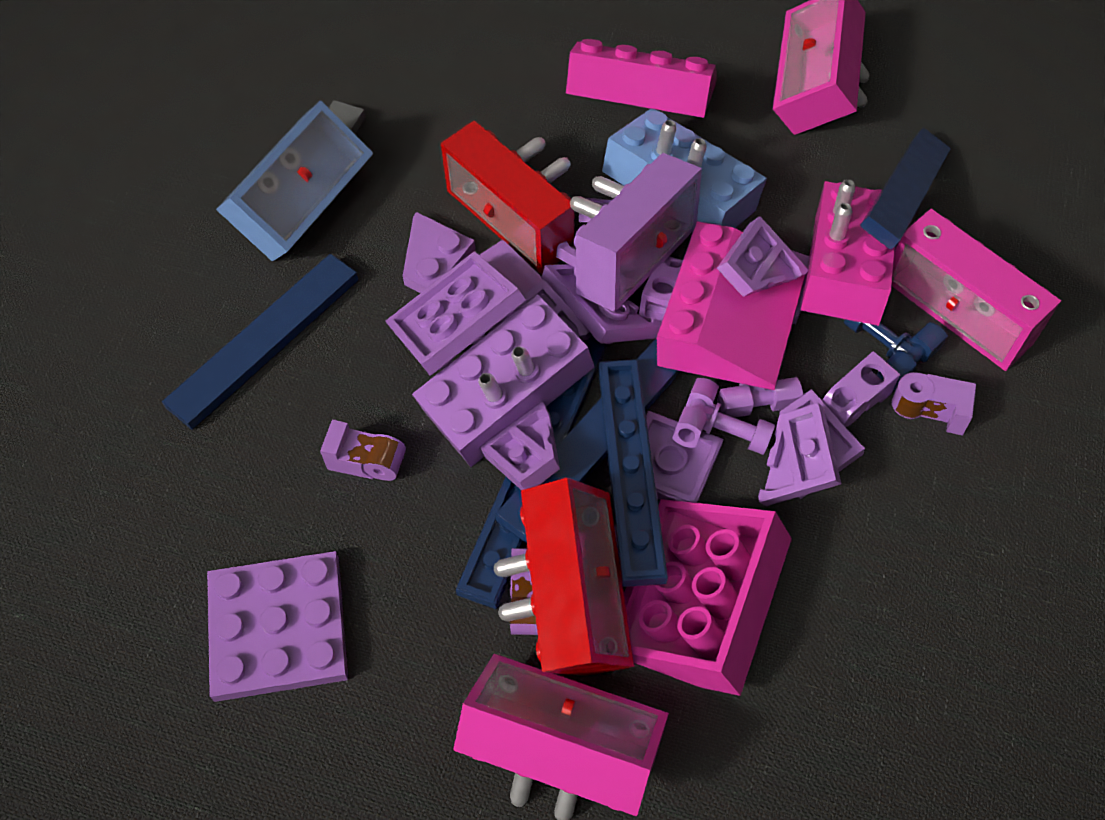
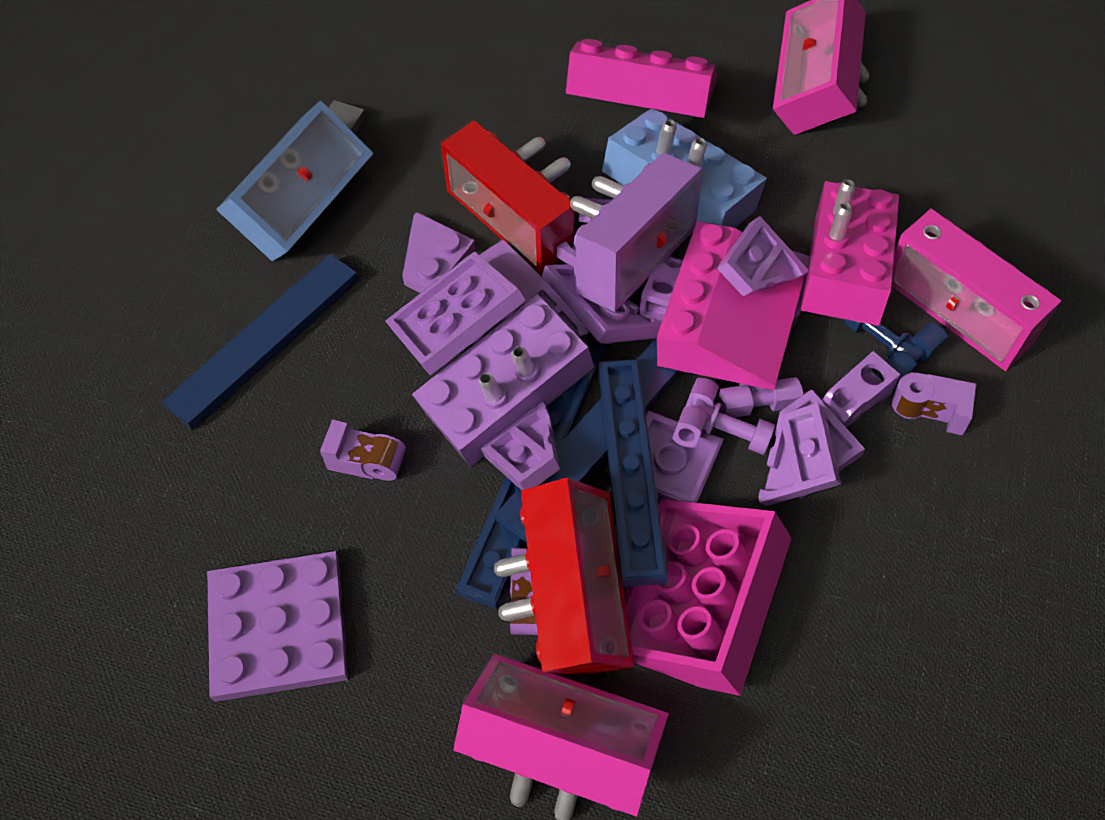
(905, 189): dark blue tile -> none

